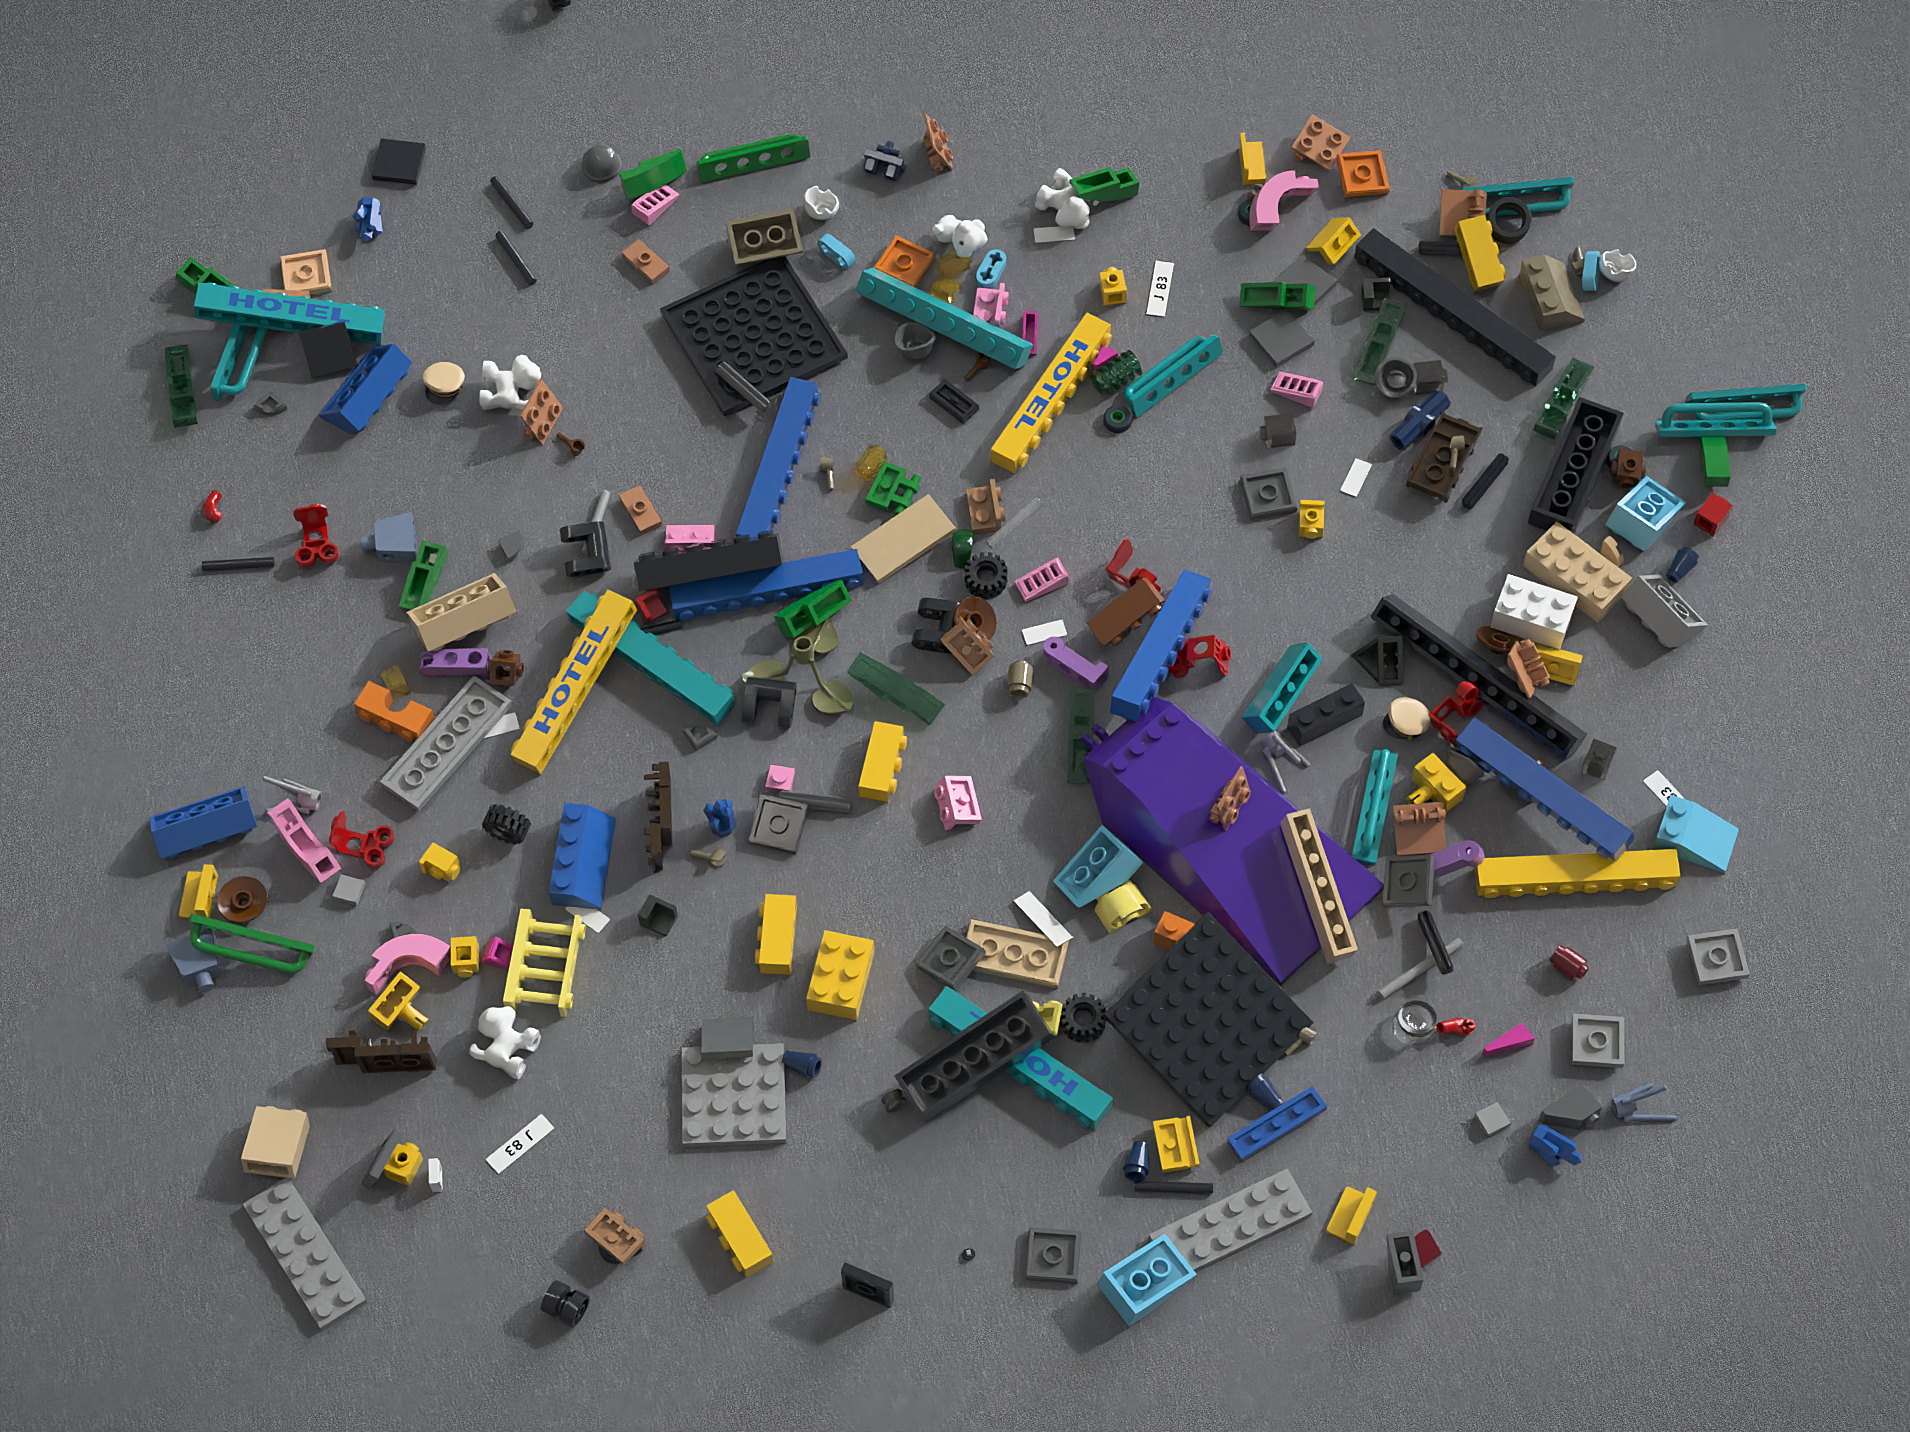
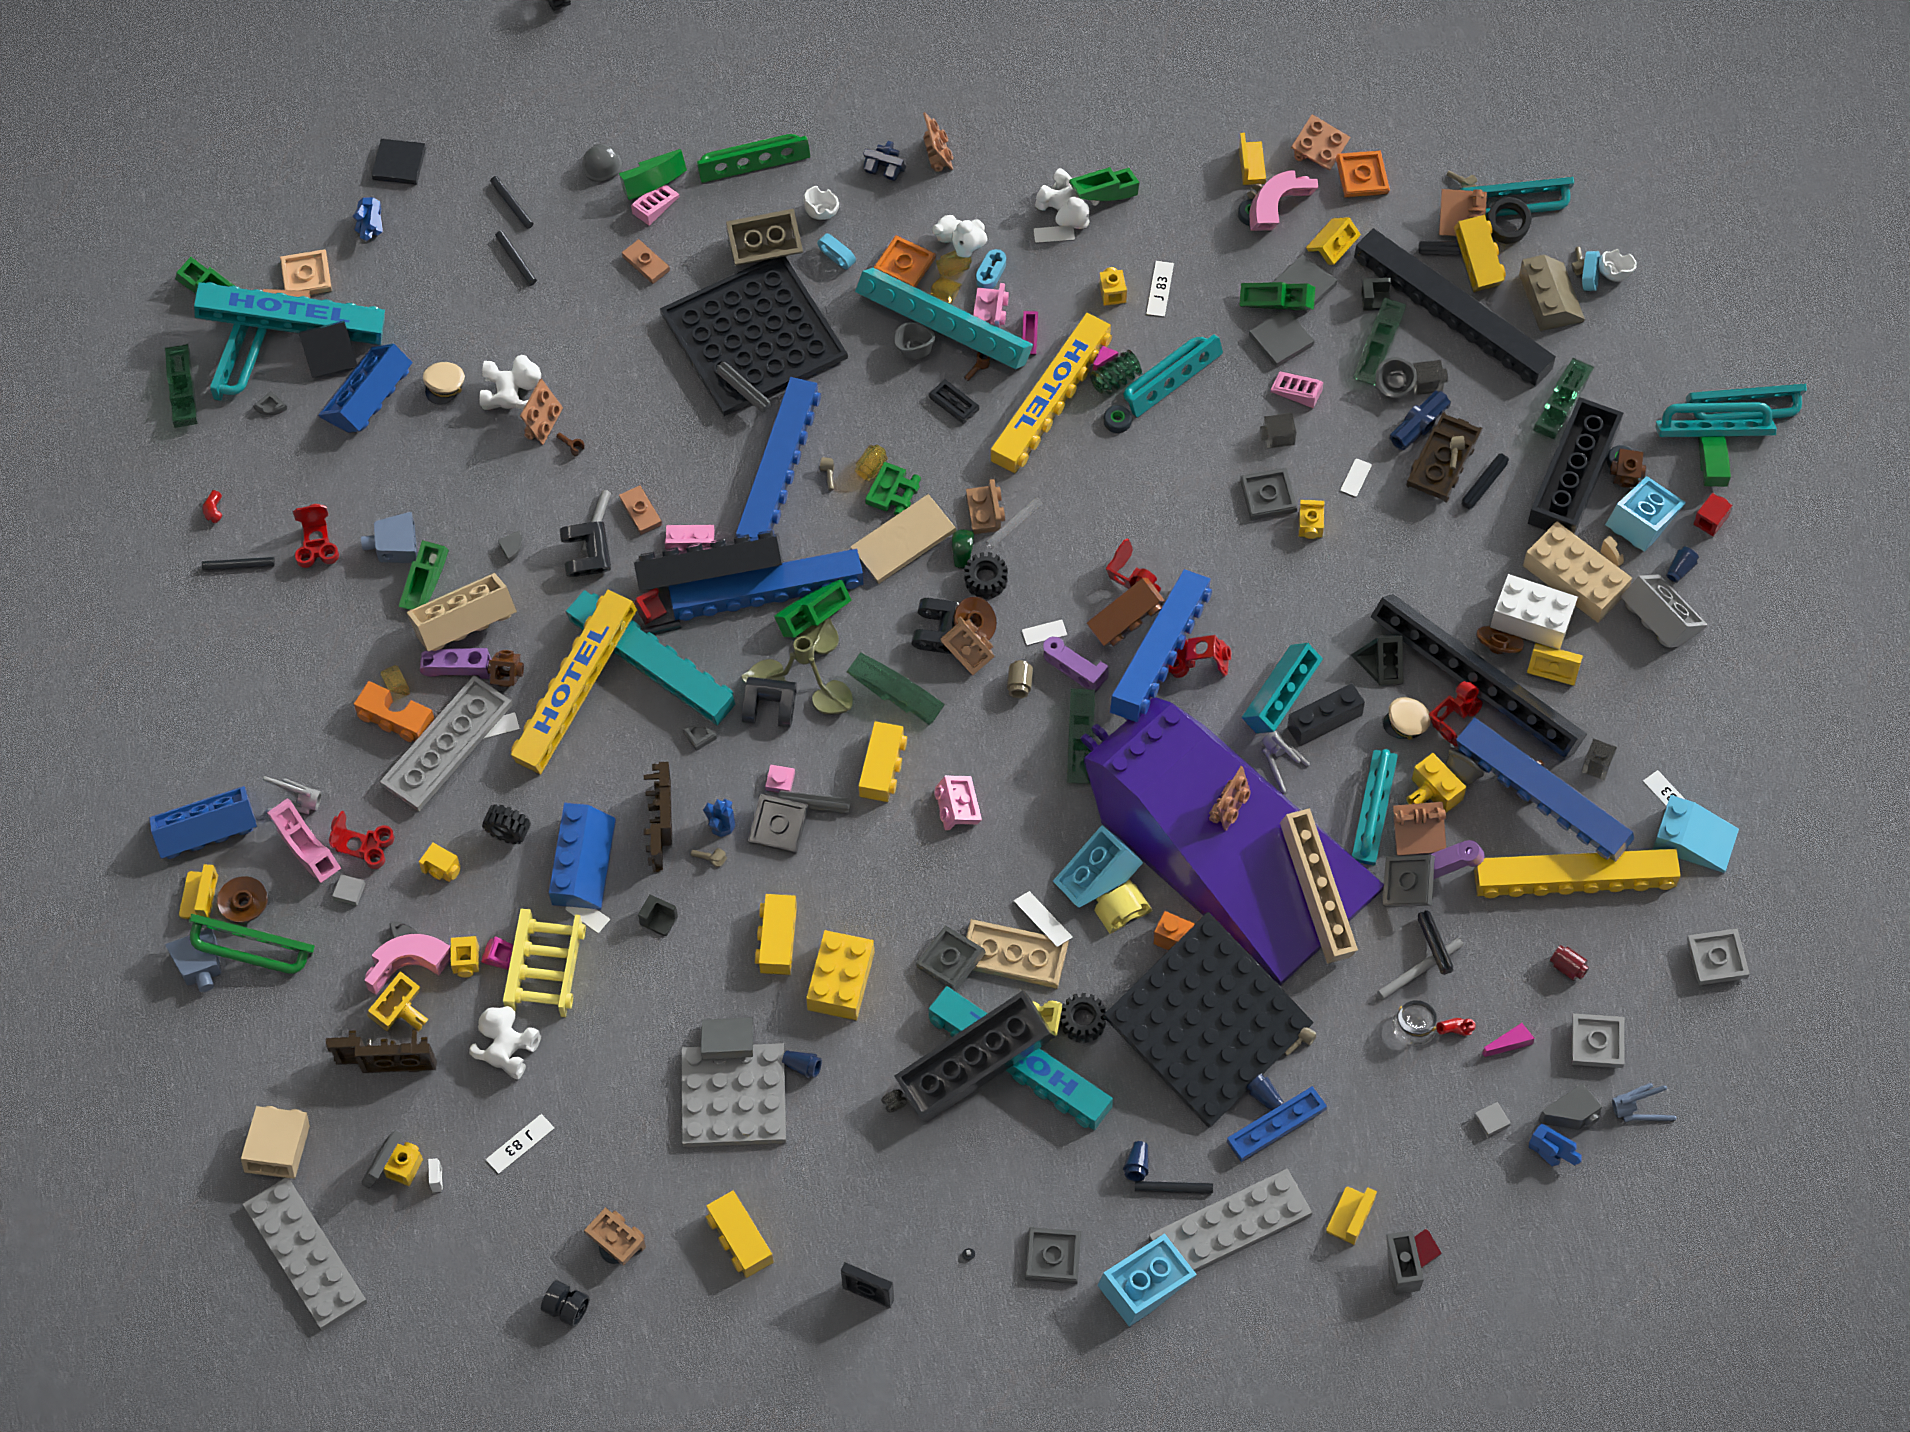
(1046, 569): bright pink slope -> none
(1175, 1144): yellow plate -> none
(1517, 662): nougat hinge -> none

